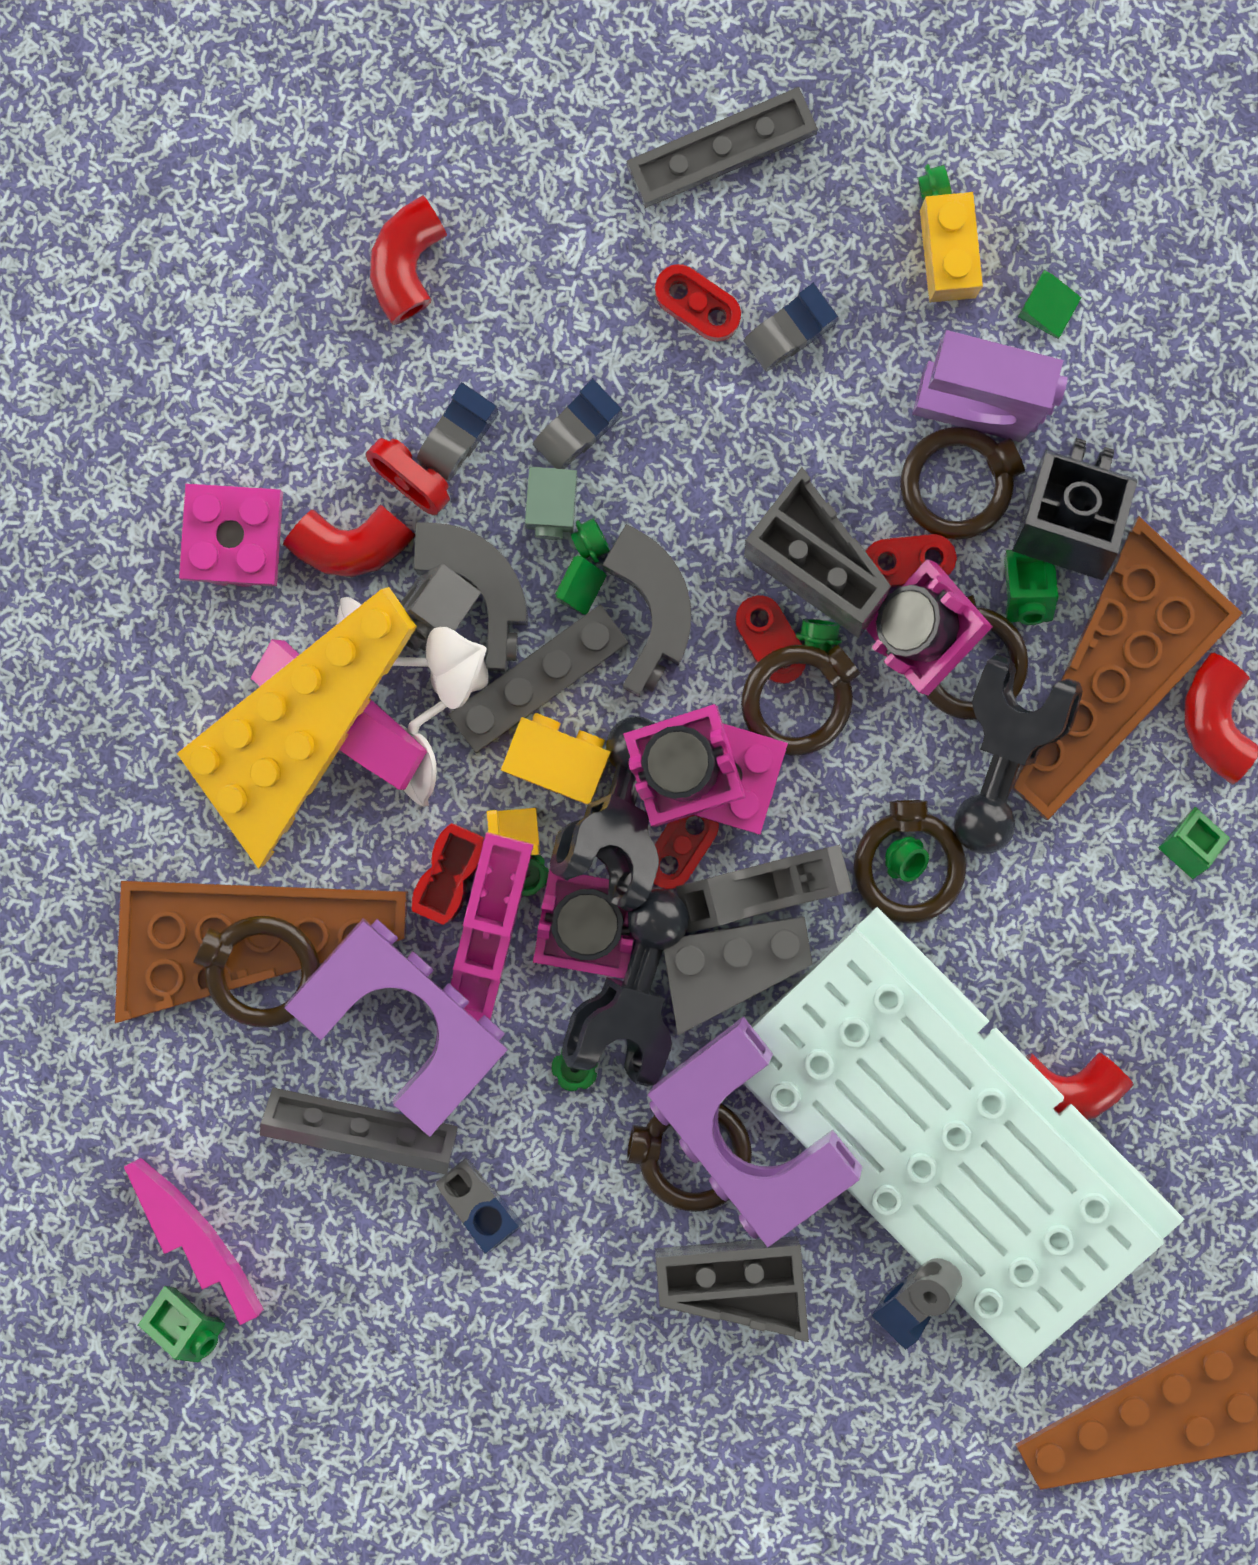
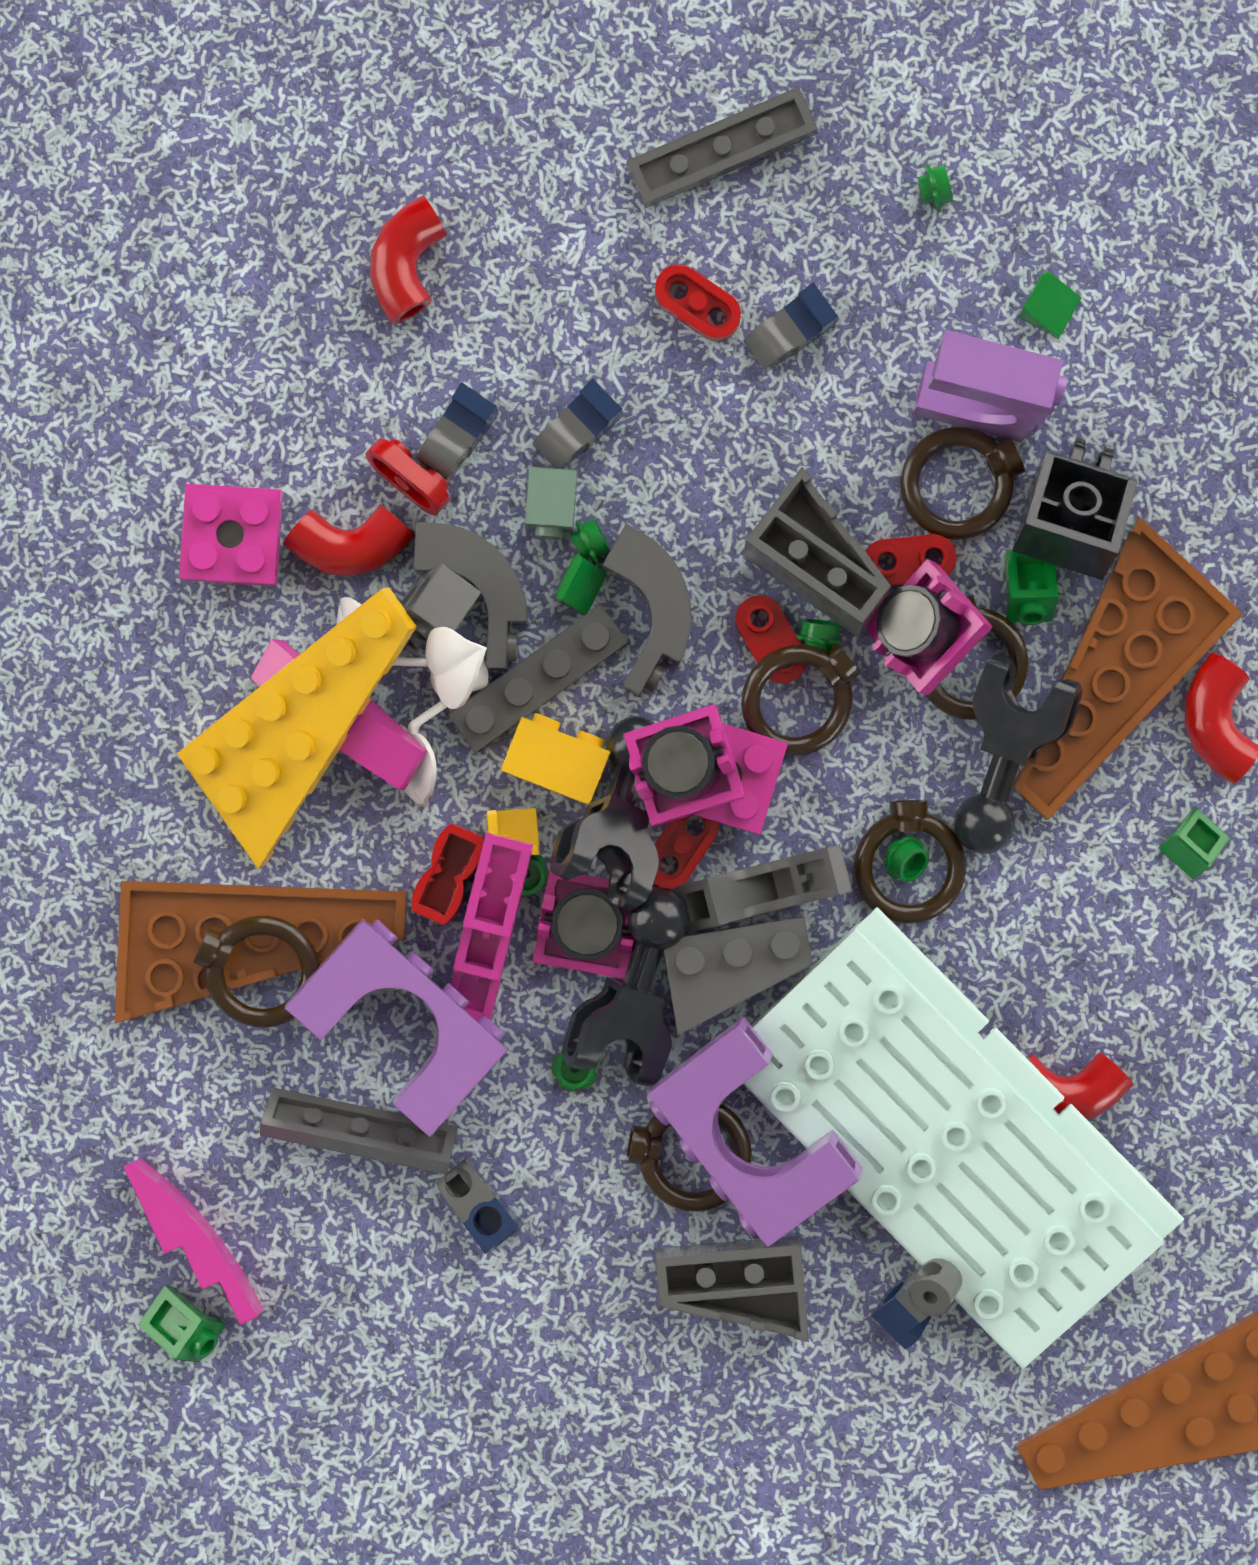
(951, 247): yellow piece -> none

